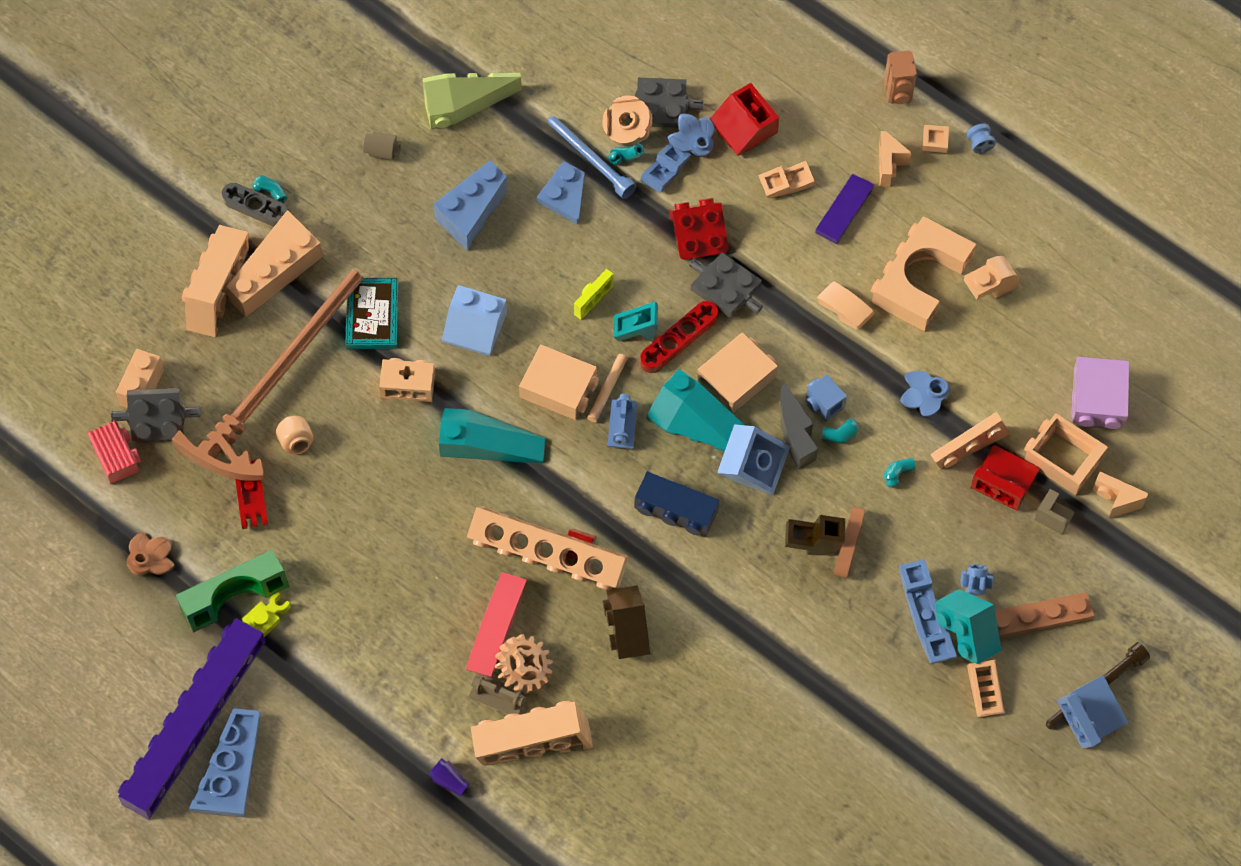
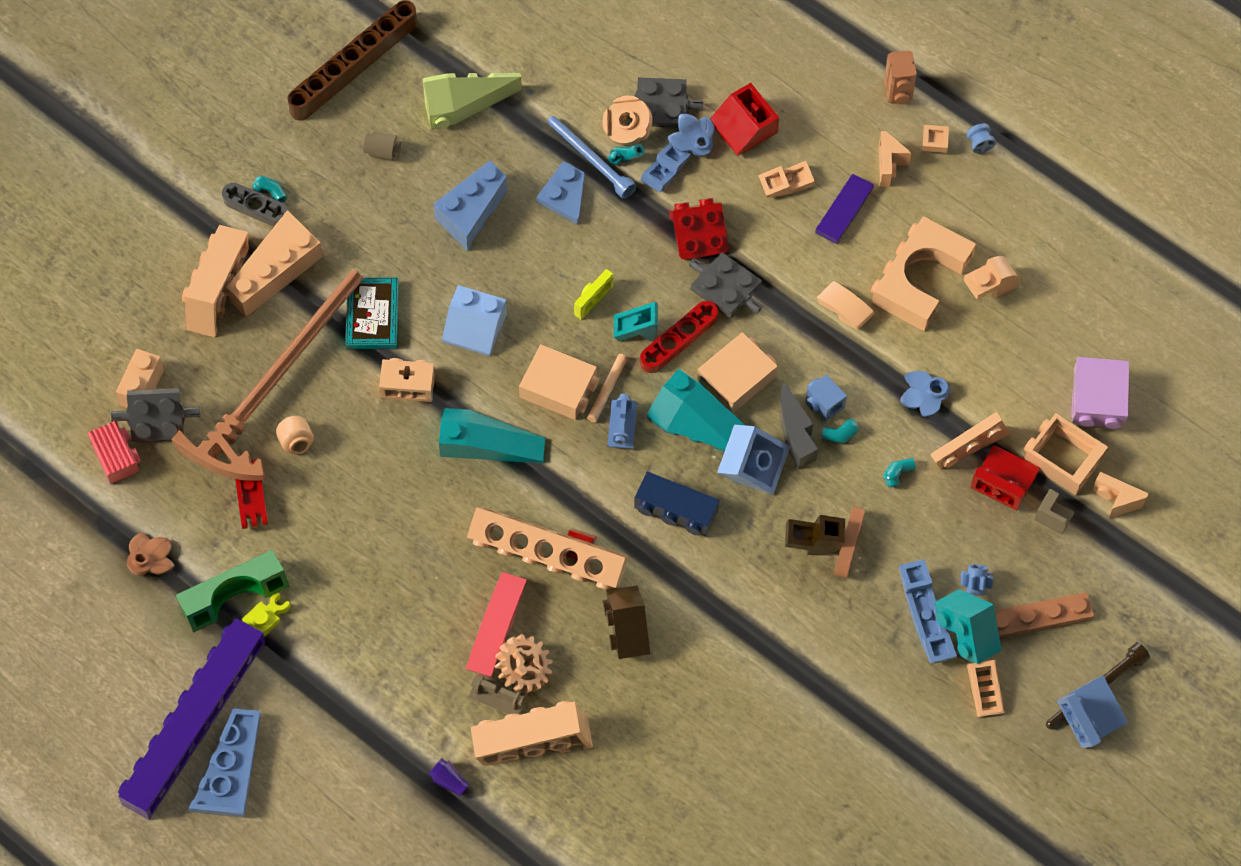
(349, 70): none -> reddish brown beam

